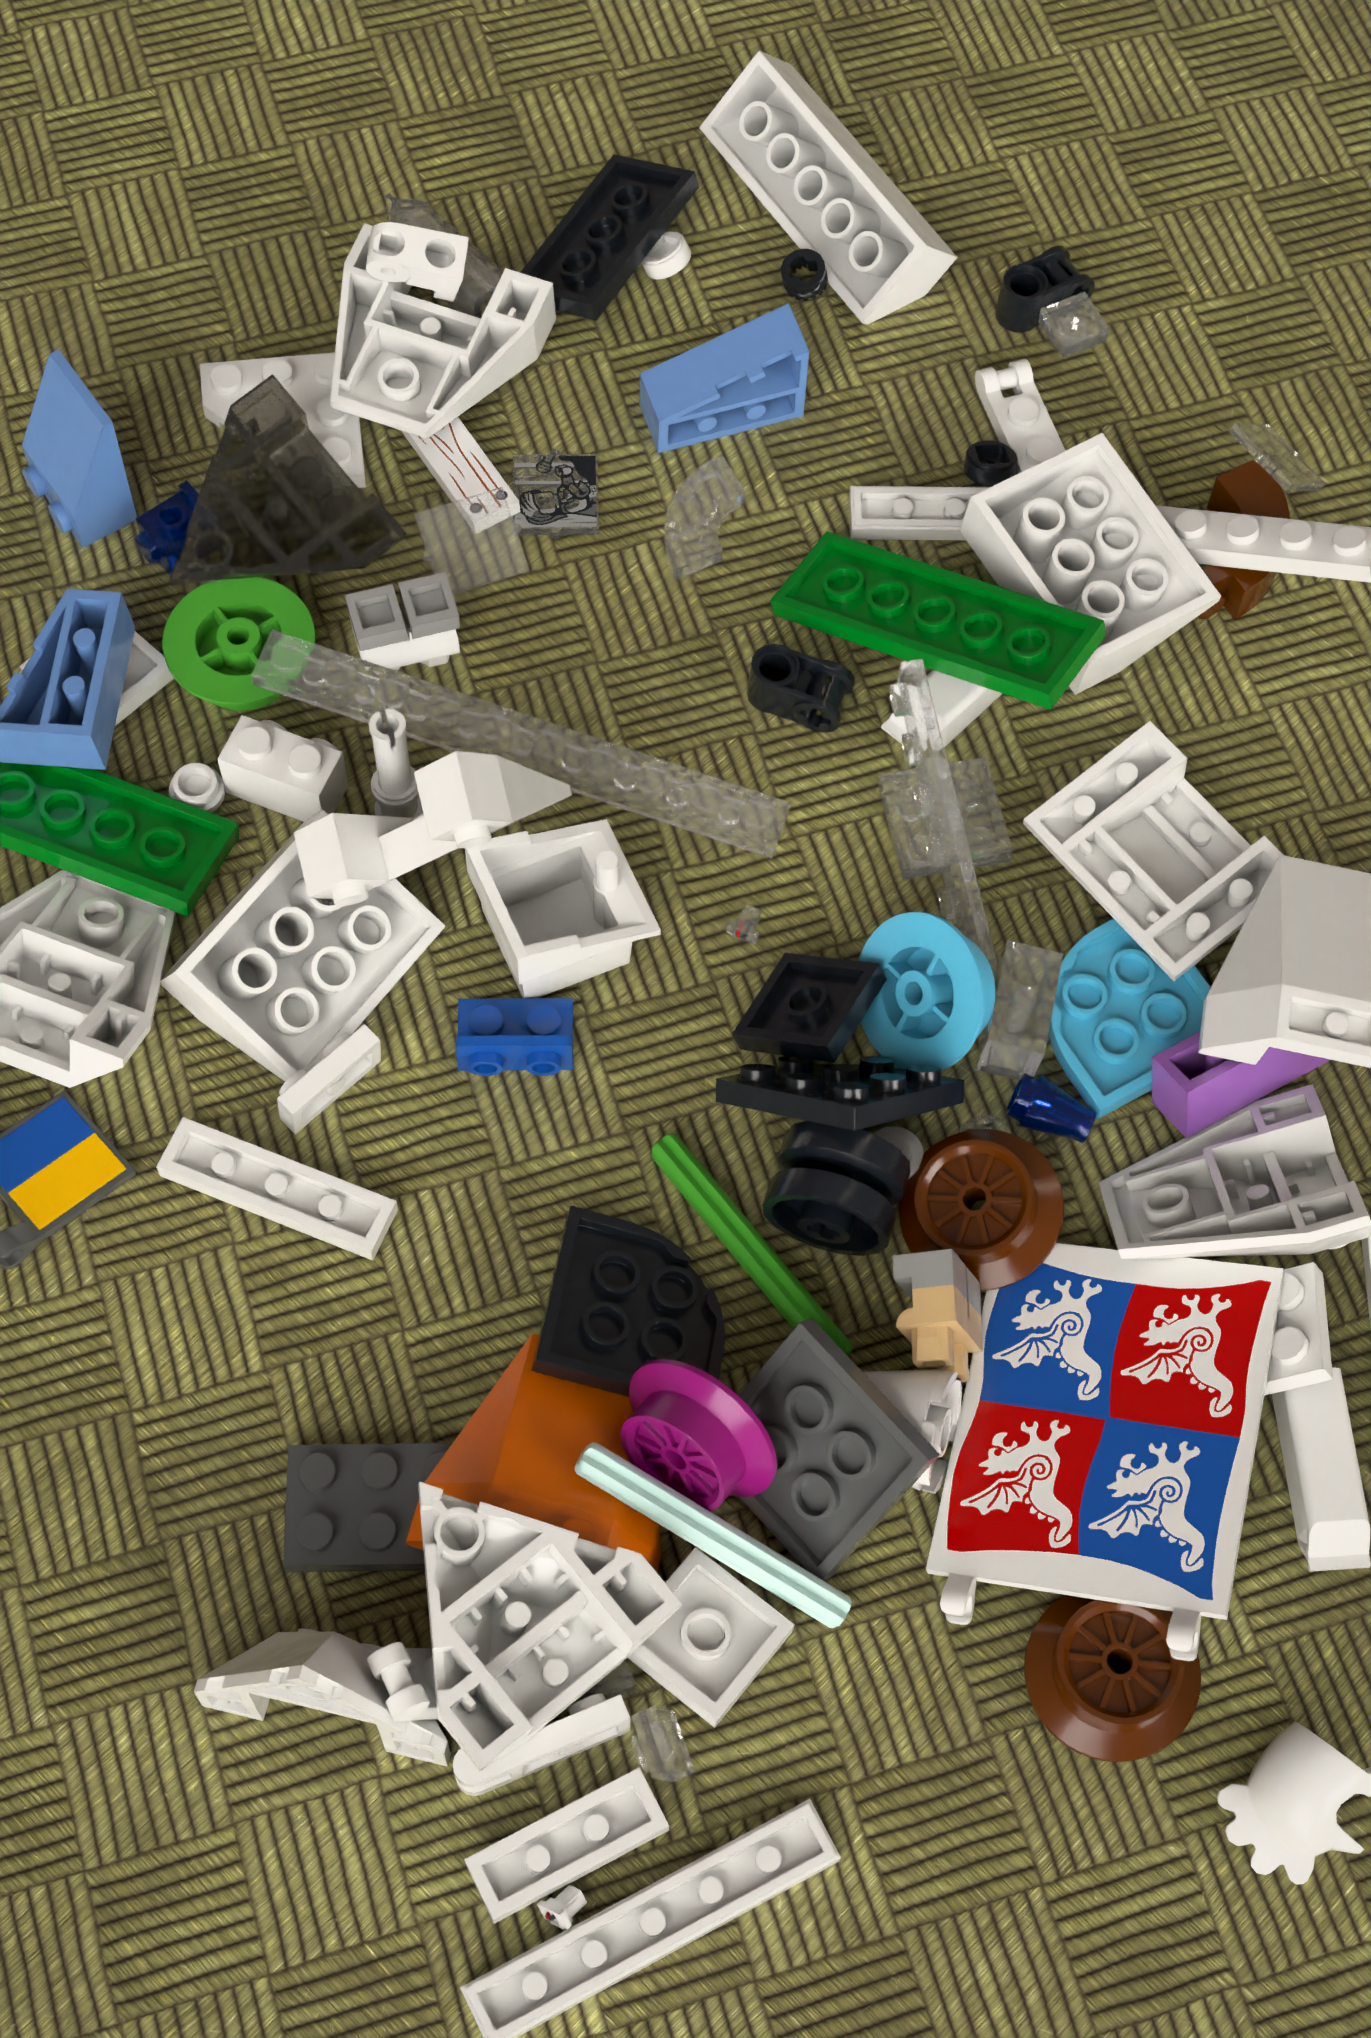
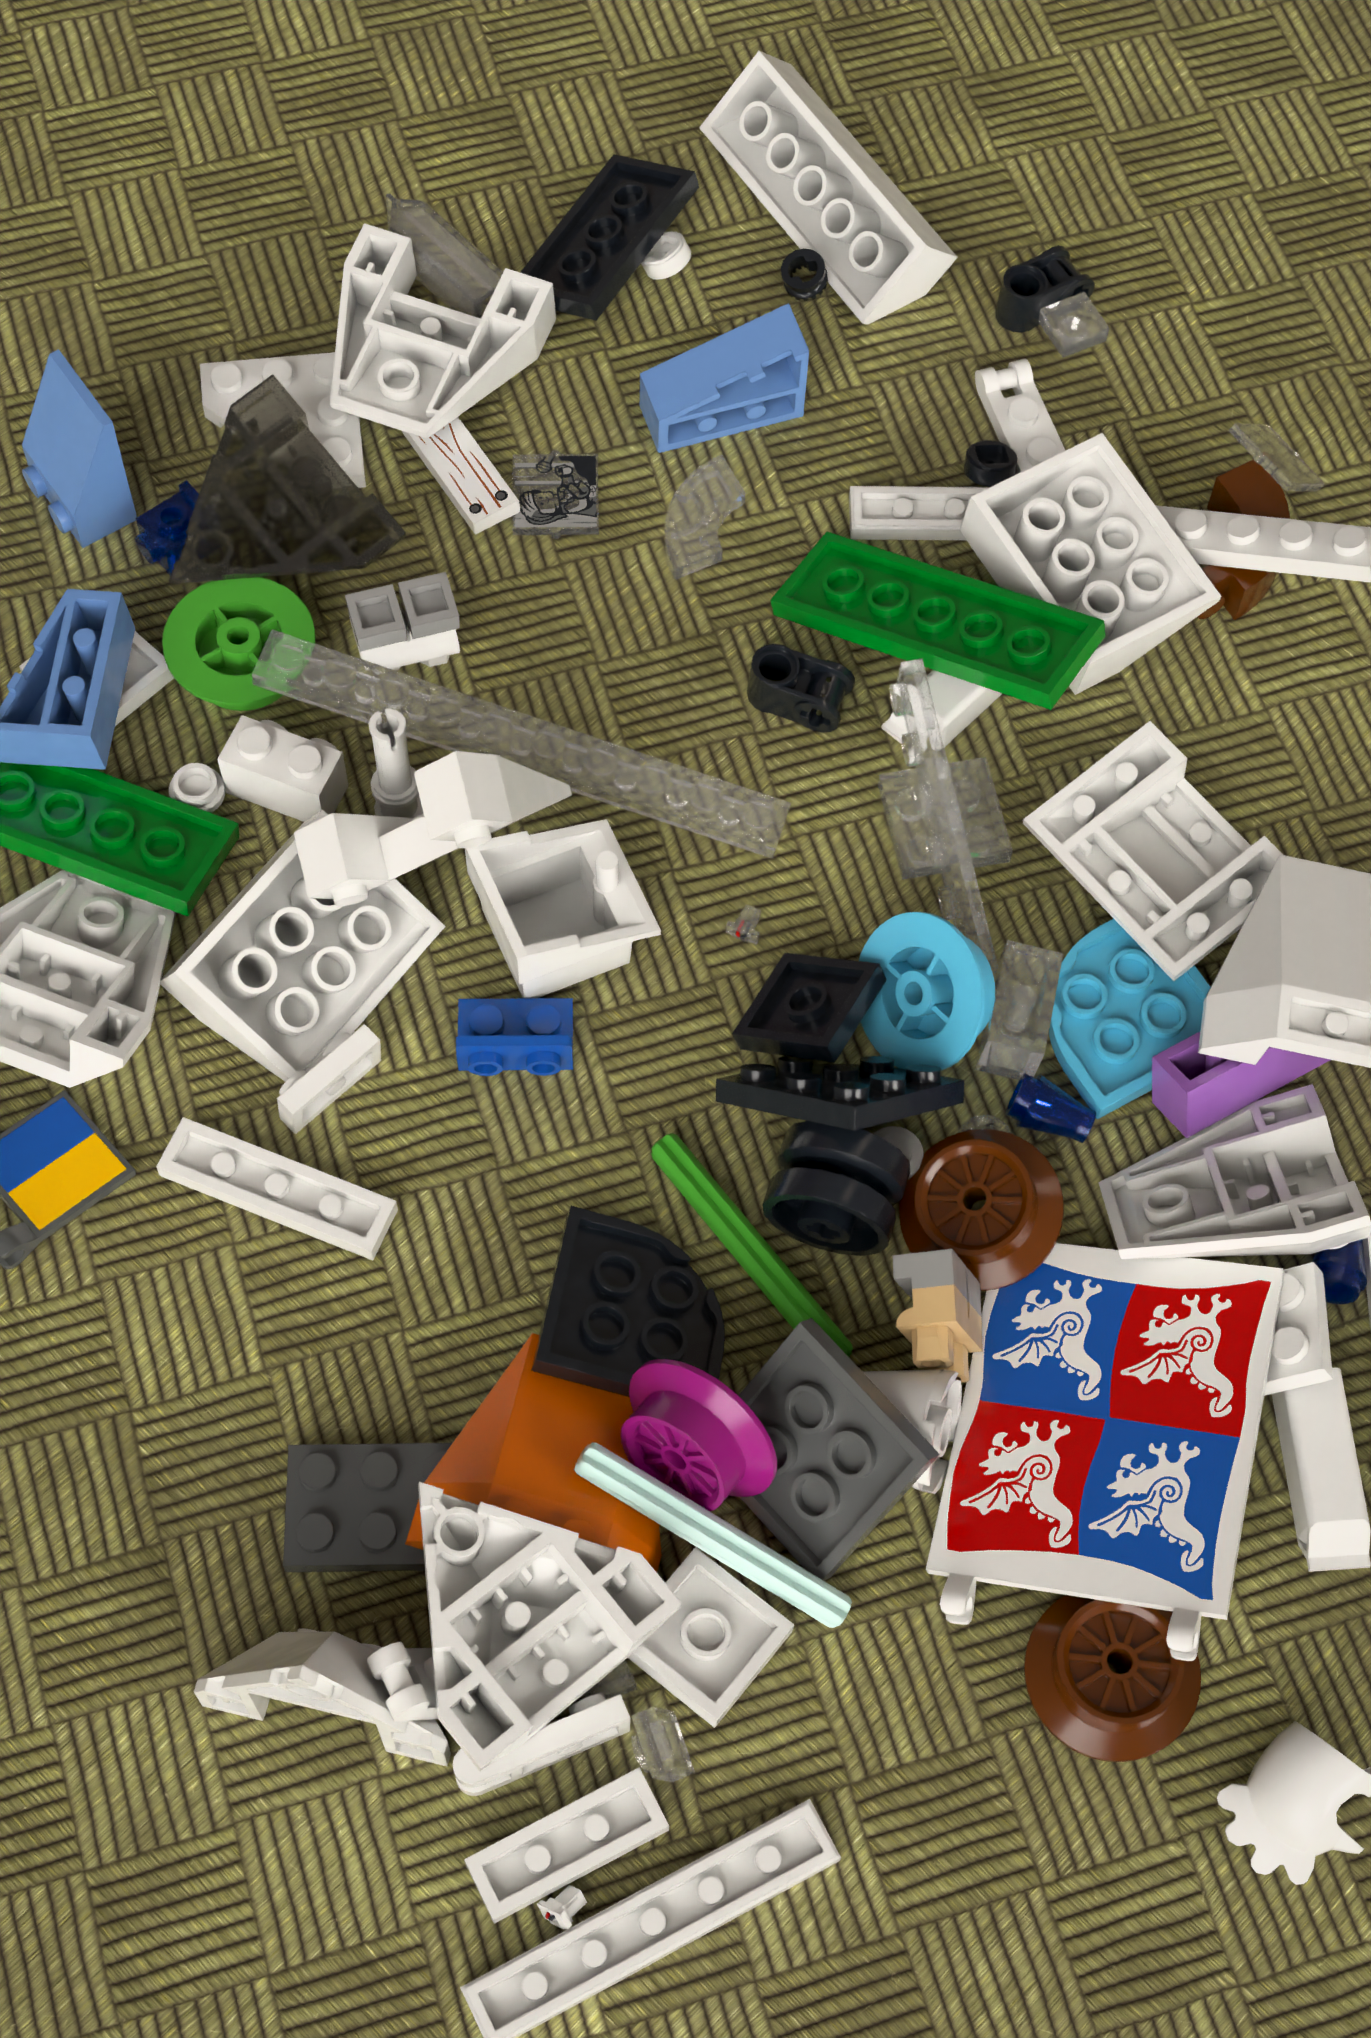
(417, 257): white leg -> none
(472, 541): clear piece -> none
(1343, 1272): none -> clear blue cone

